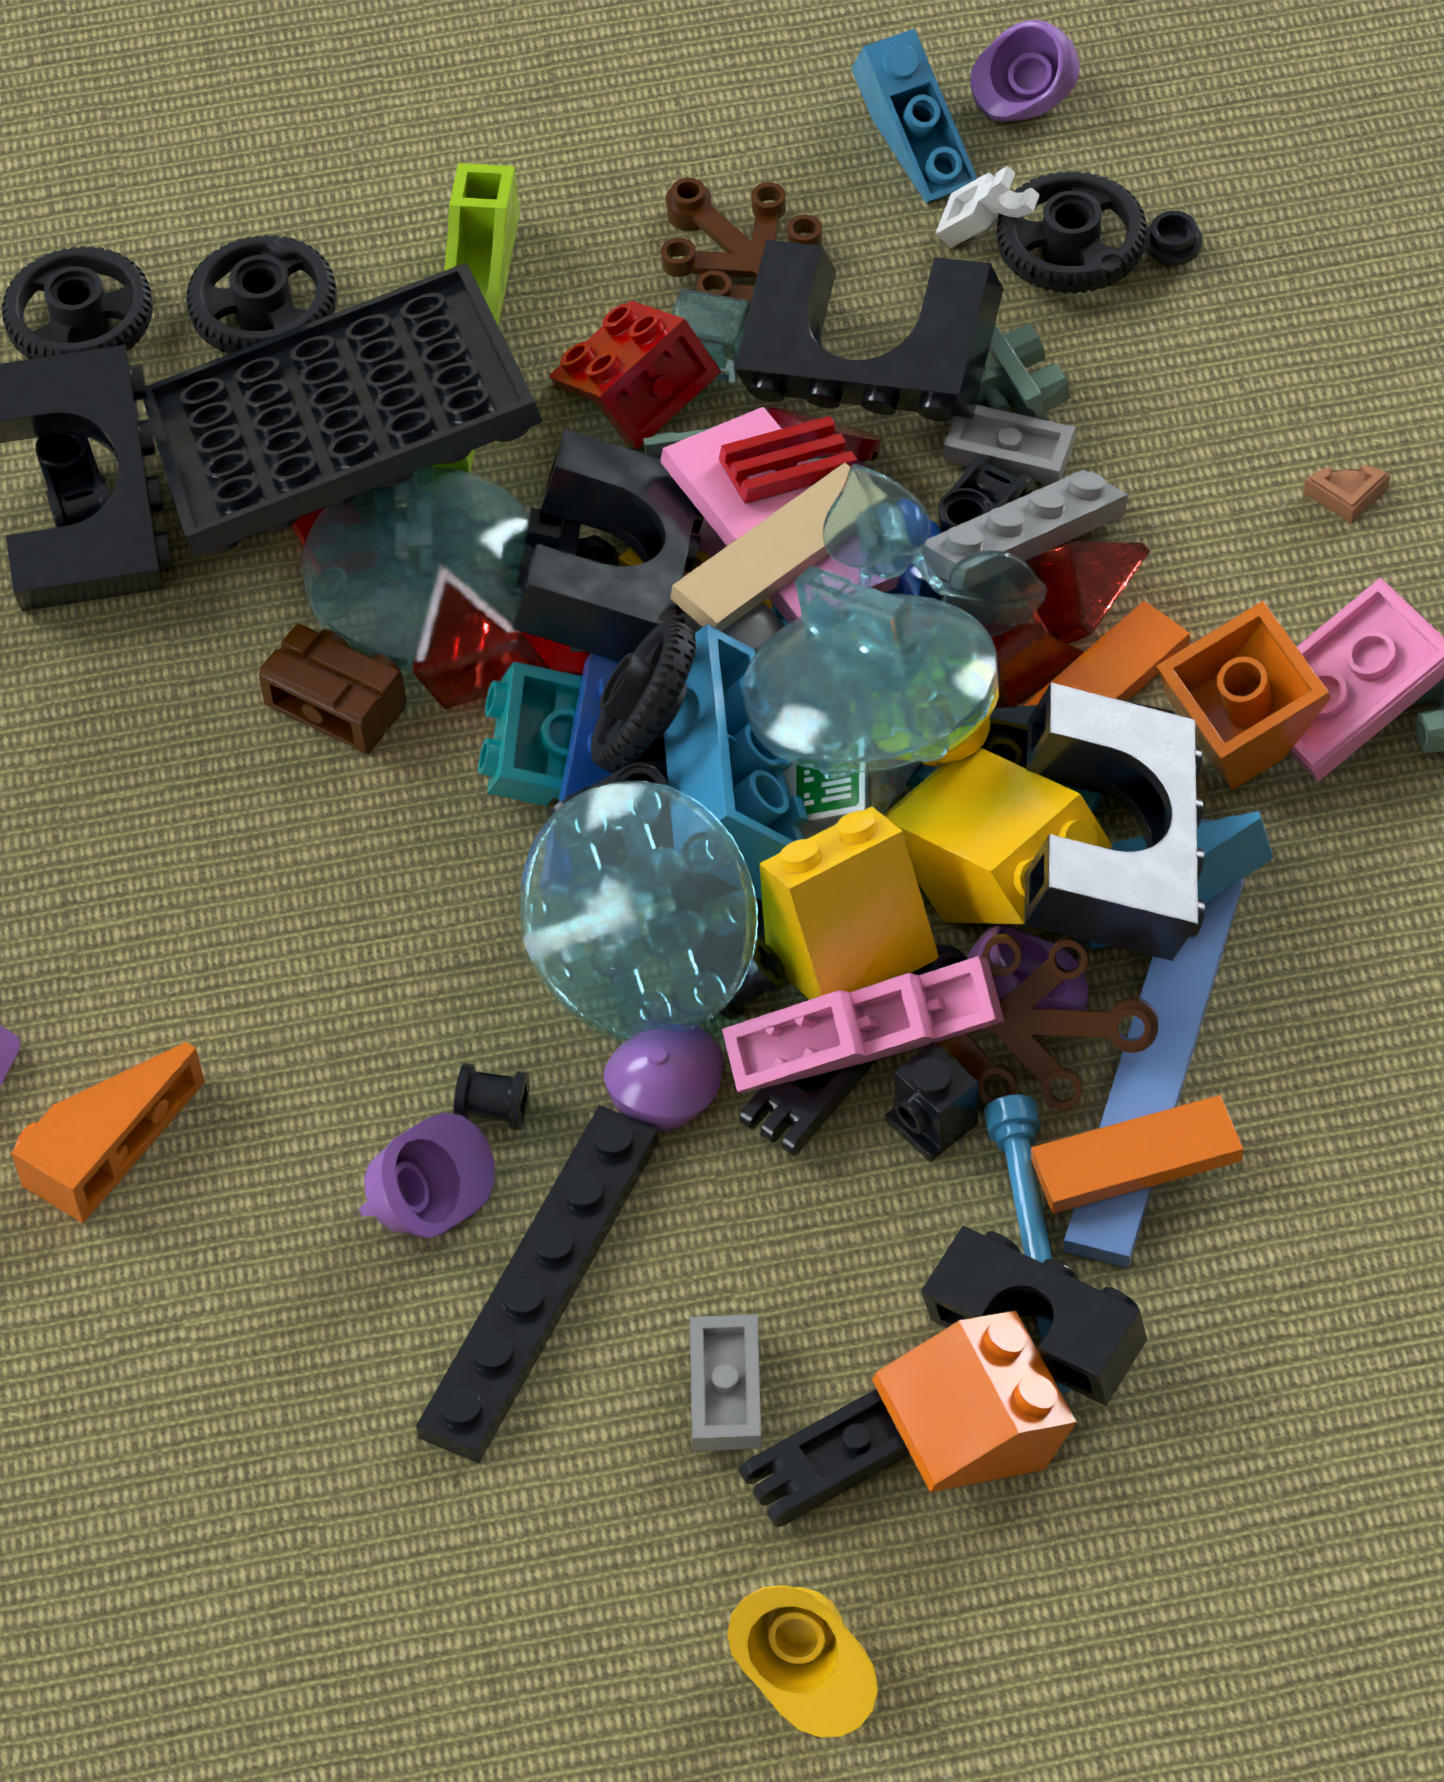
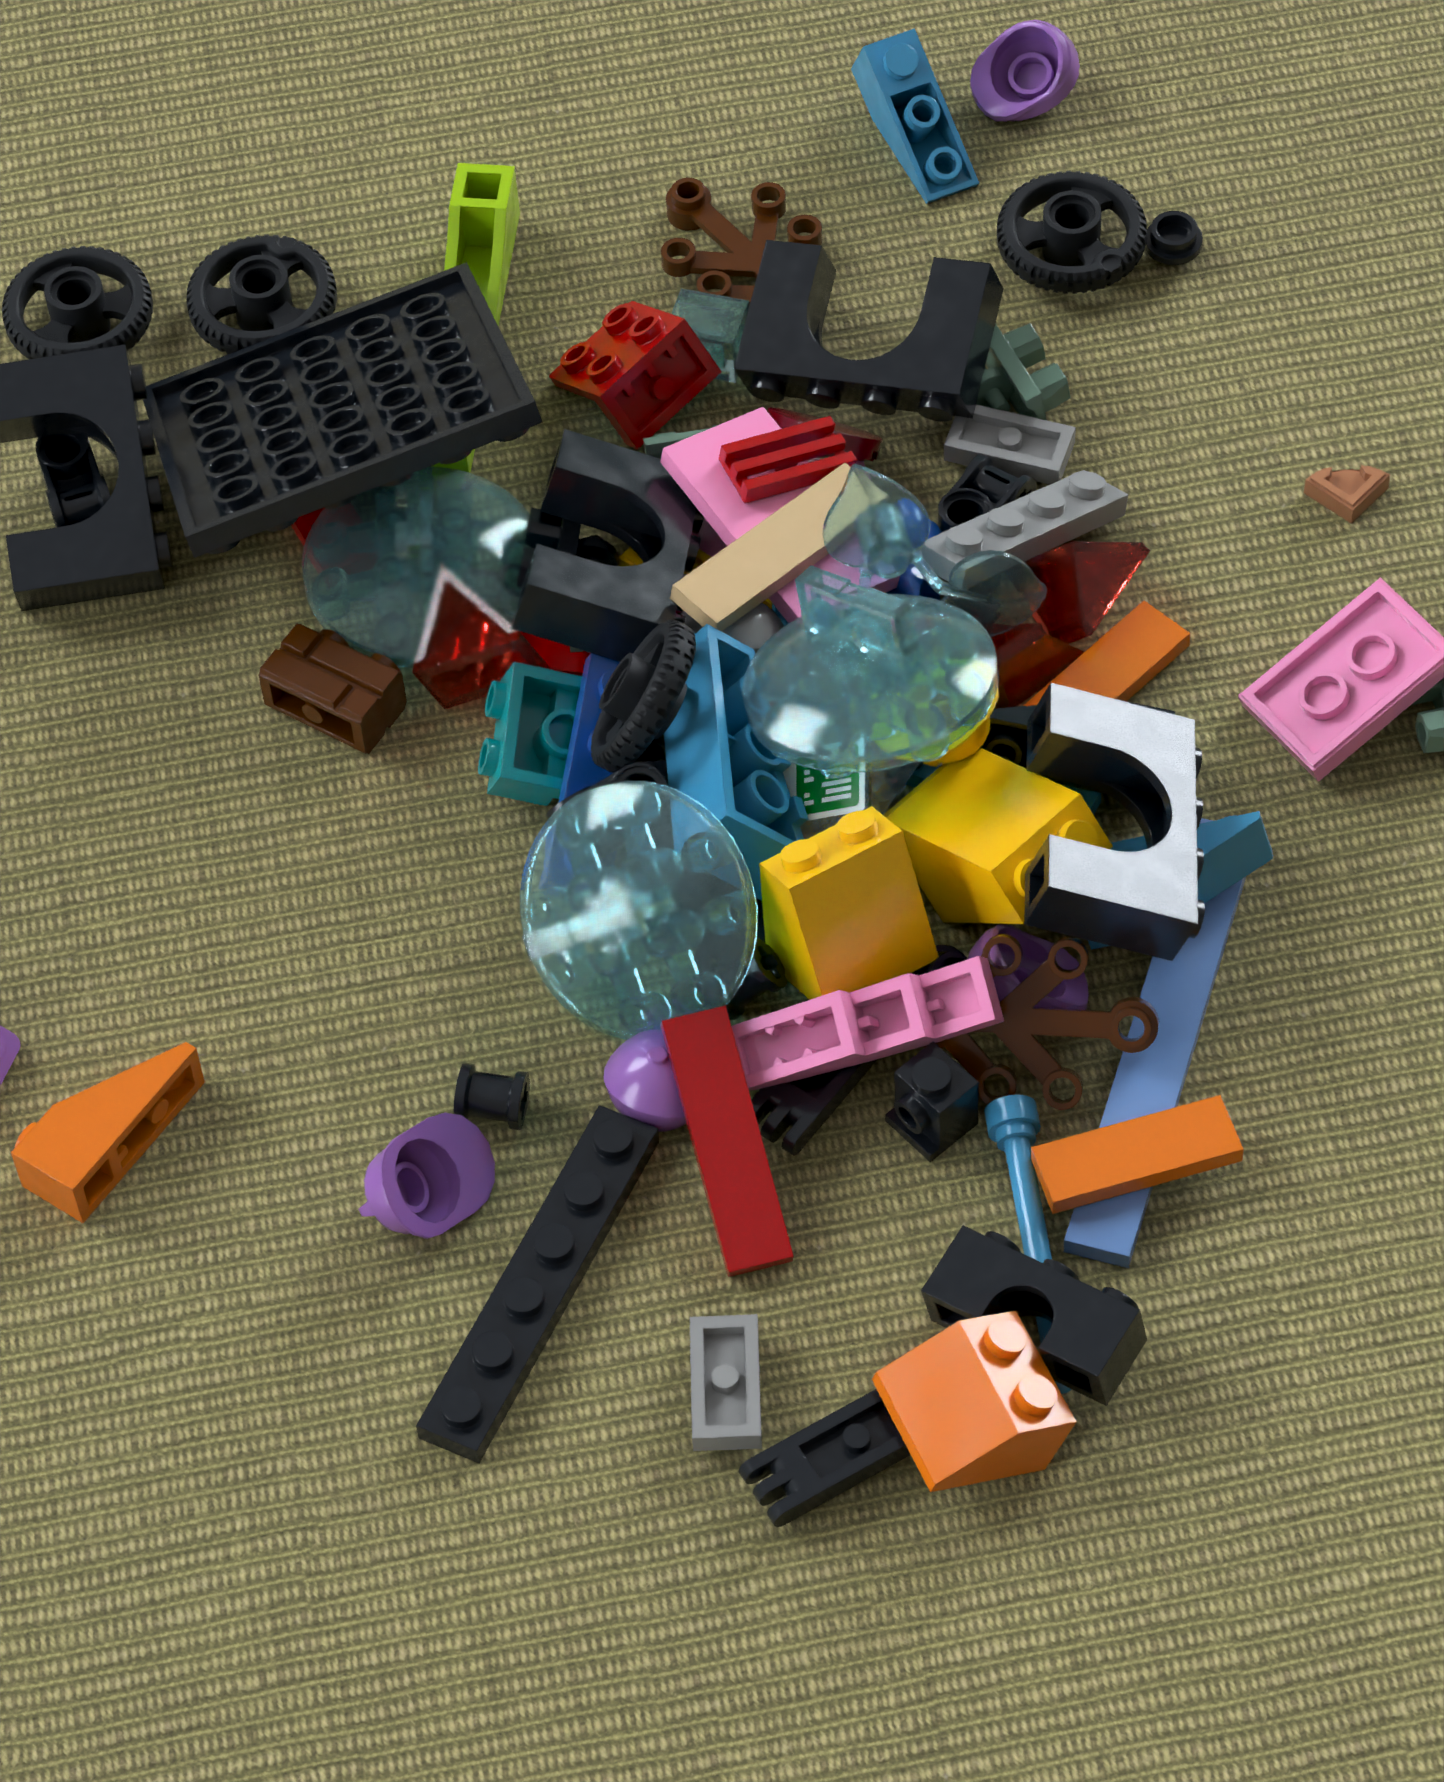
(727, 1141): none -> red tile
(803, 1659): yellow piece -> none
(976, 206): white plate -> none
(1245, 693): orange slope -> none

